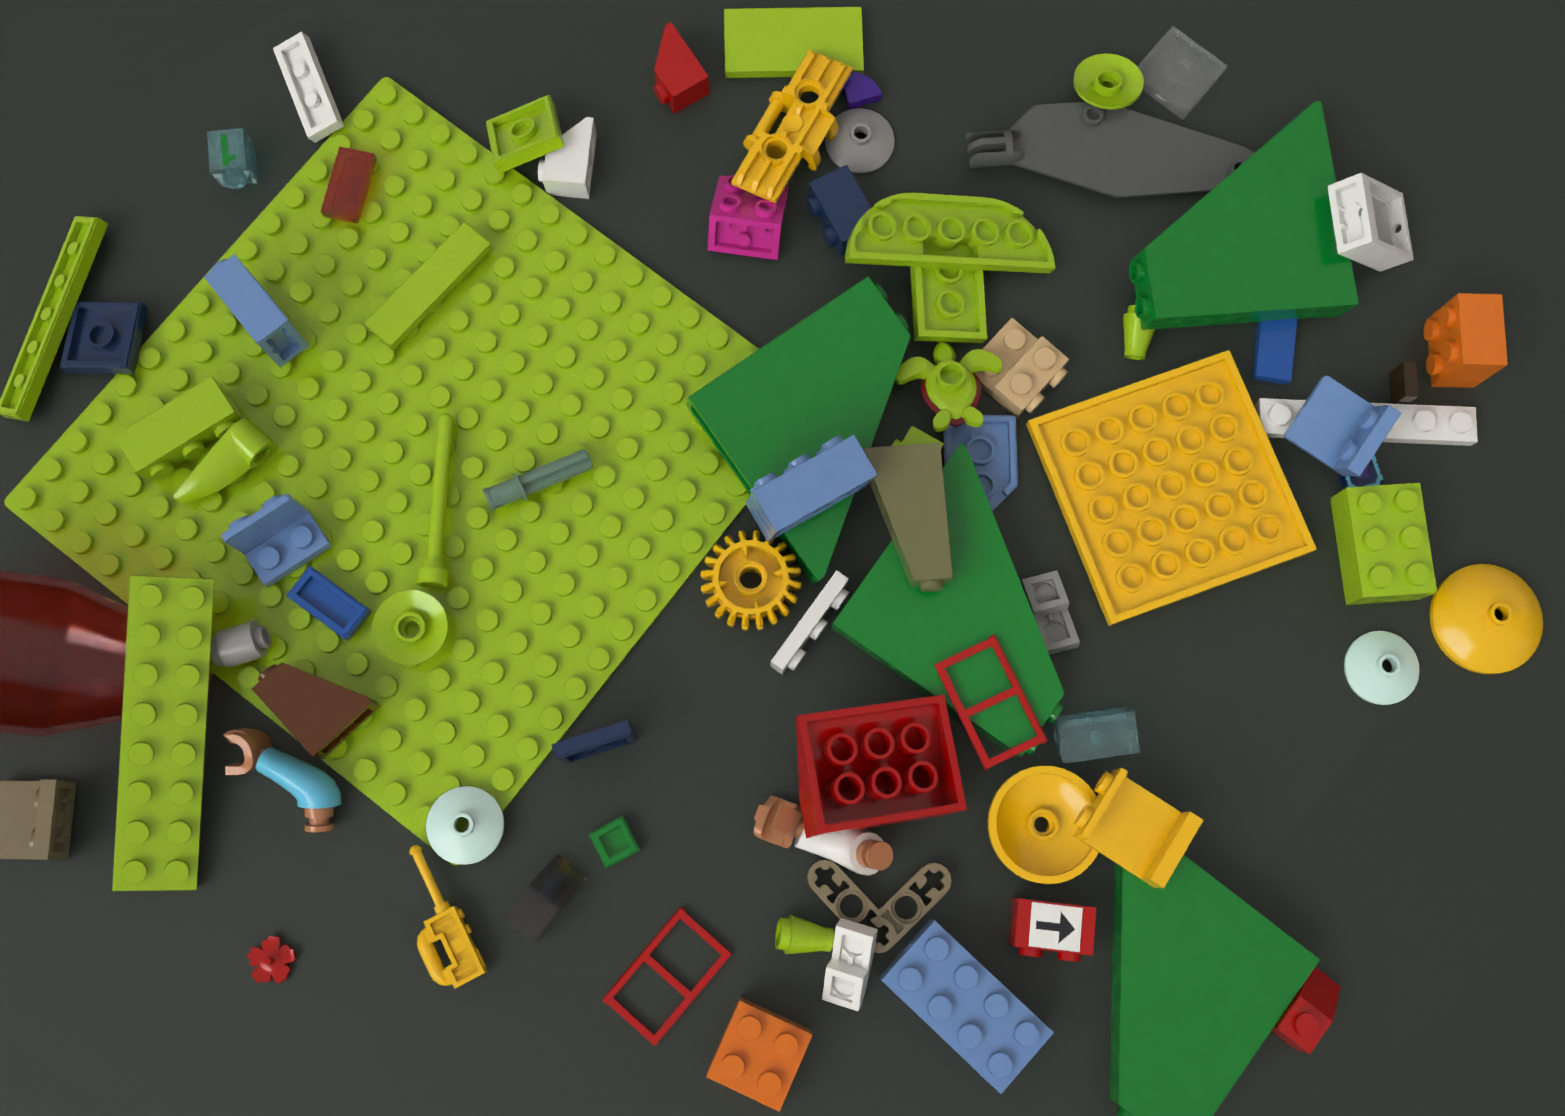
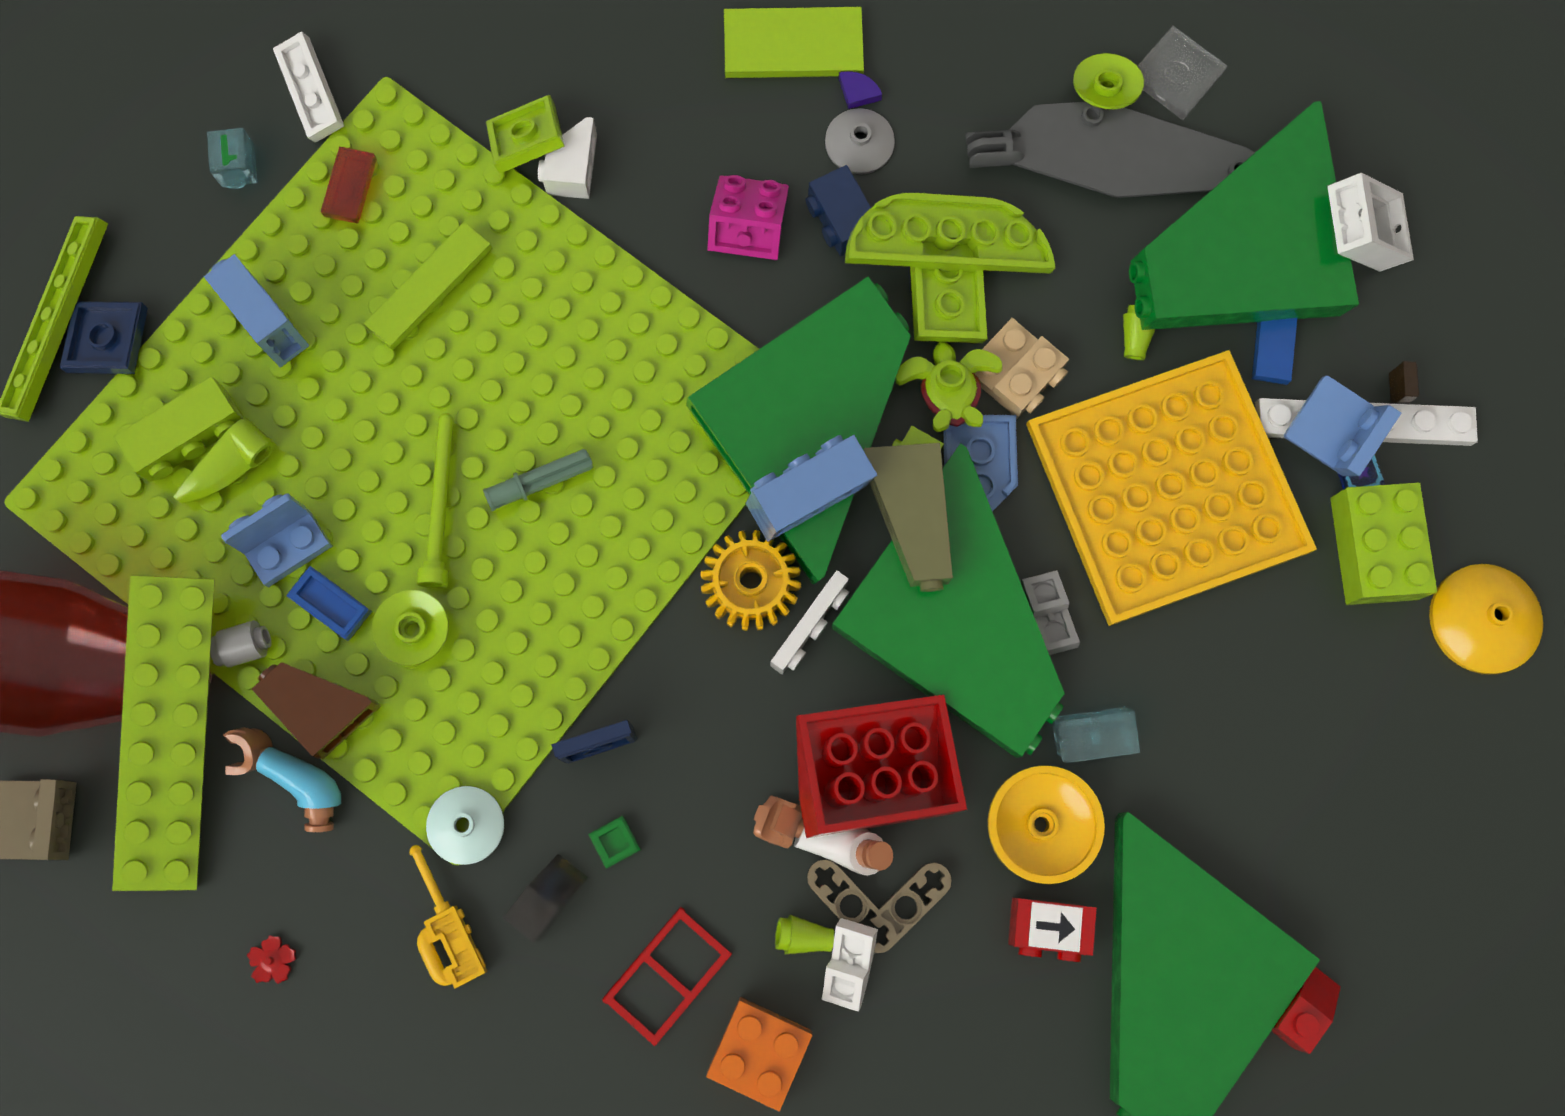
(678, 73): red slope -> none
(800, 129): yellow piece -> none
(965, 714): red window -> none
(966, 1005): medium blue brick -> none
(1136, 828): yellow panel -> none
(1365, 670): light aqua dish -> none
(1466, 340): orange brick -> none

